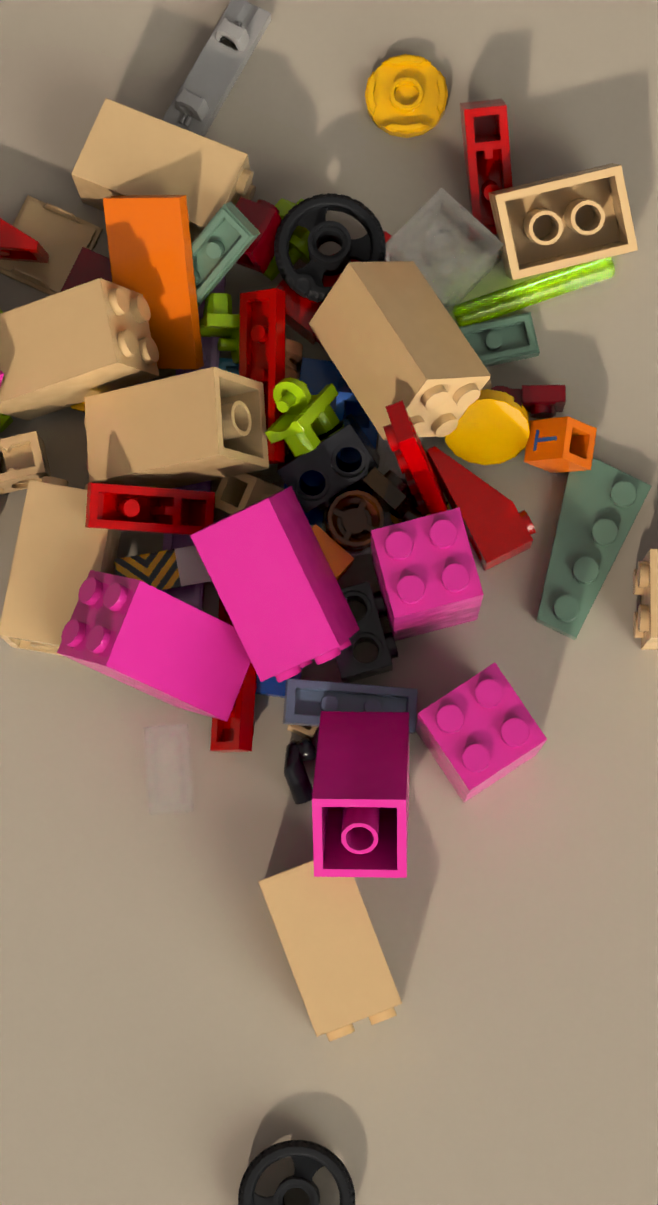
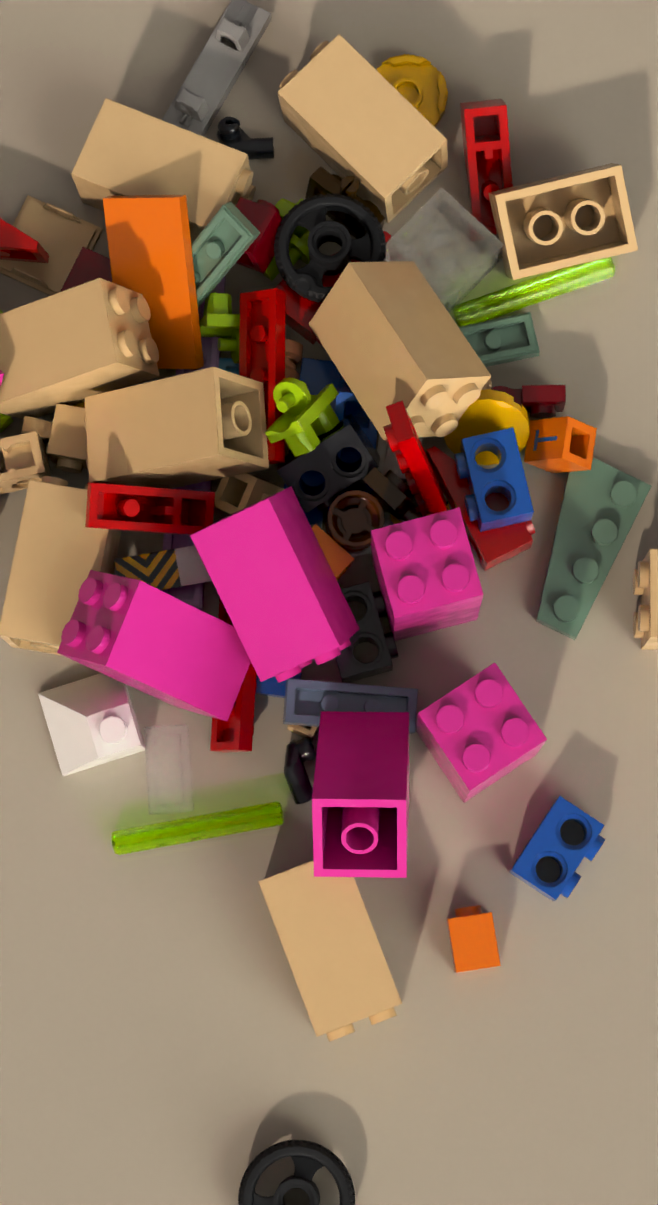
(64, 436): none -> tan brick
(91, 722): none -> white slope
(197, 828): none -> clear neon green axle
(233, 136): none -> black arm
(323, 182): none -> dark brown plate
(362, 126): none -> tan brick
(473, 939): none -> orange brick
(505, 478): none -> blue brick
(548, 843): none -> blue brick

